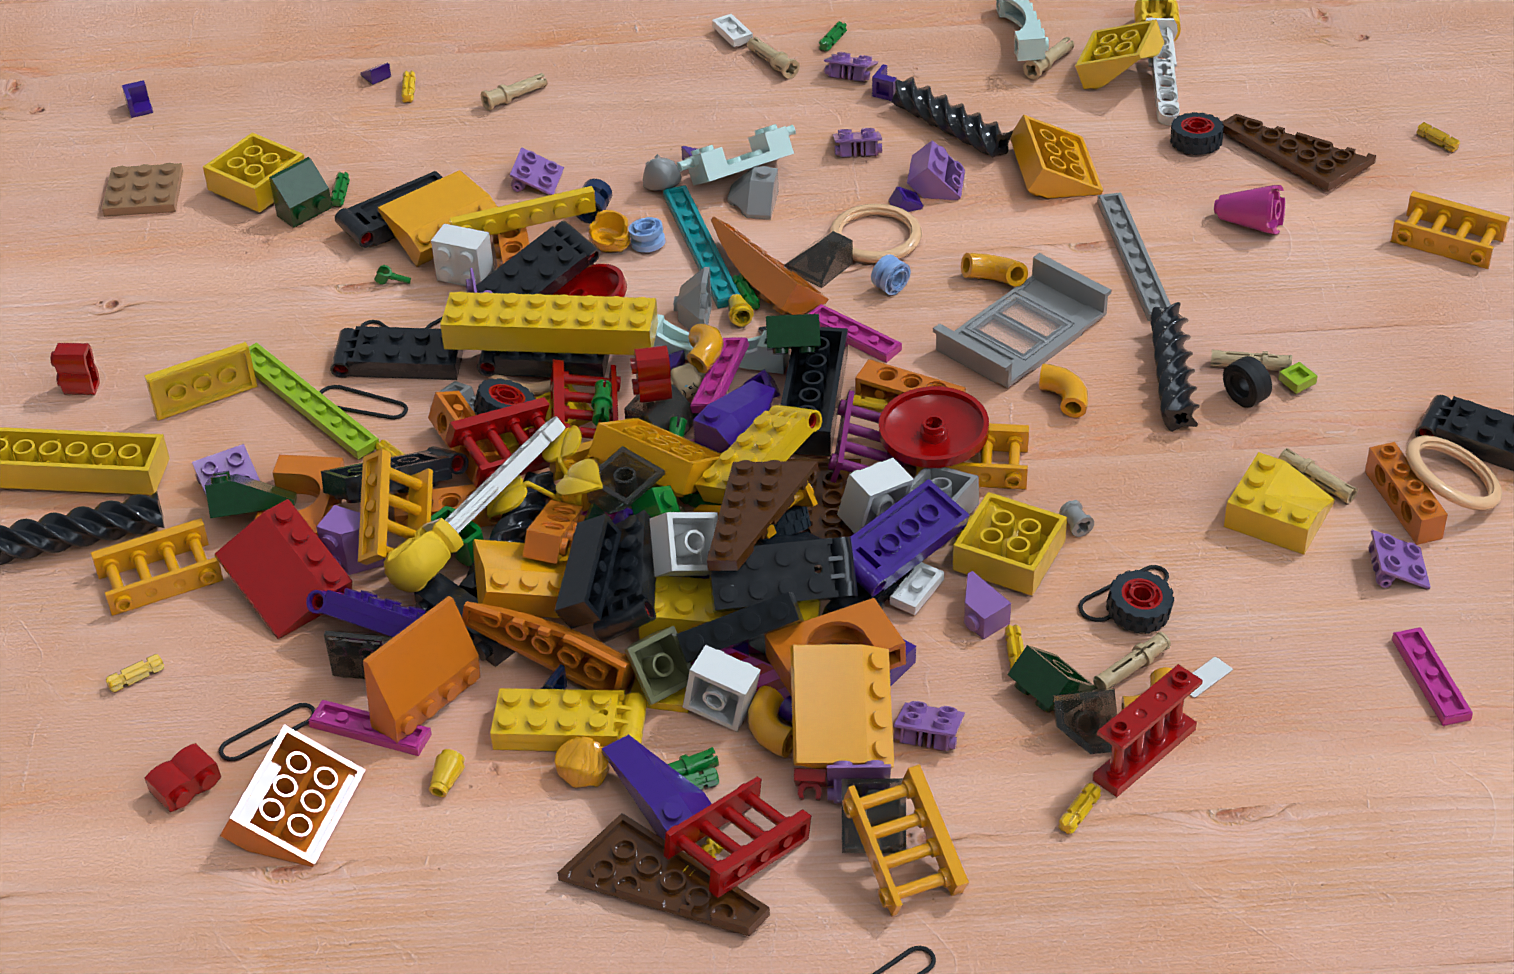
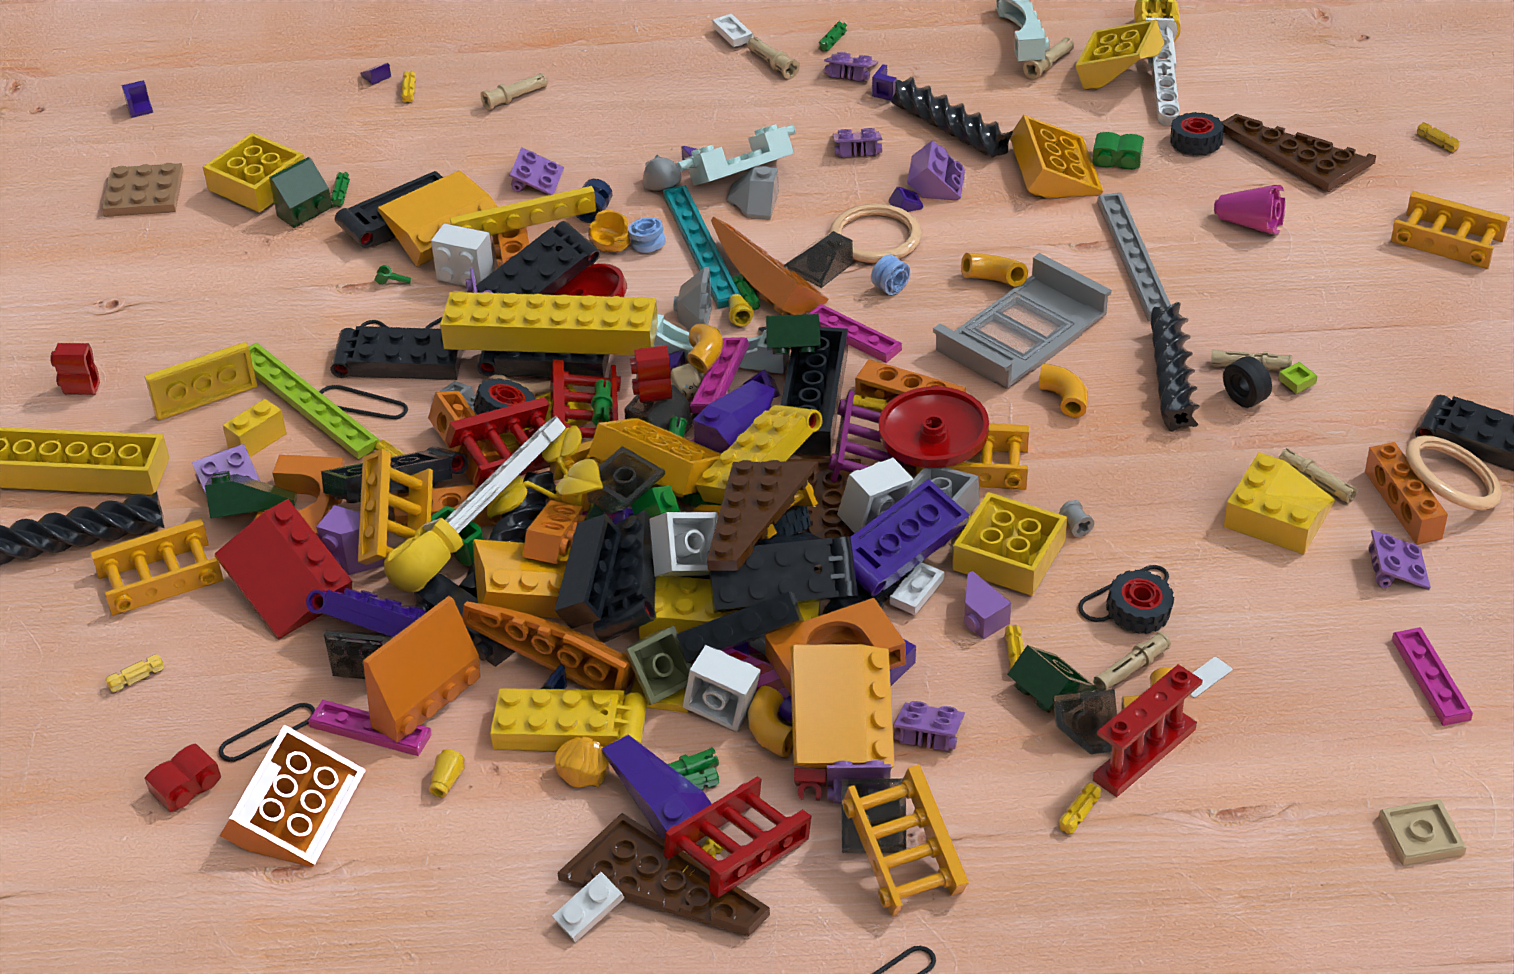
(255, 427): none -> yellow brick
(588, 906): none -> white plate
(1118, 150): none -> green brick
(1422, 832): none -> tan tile

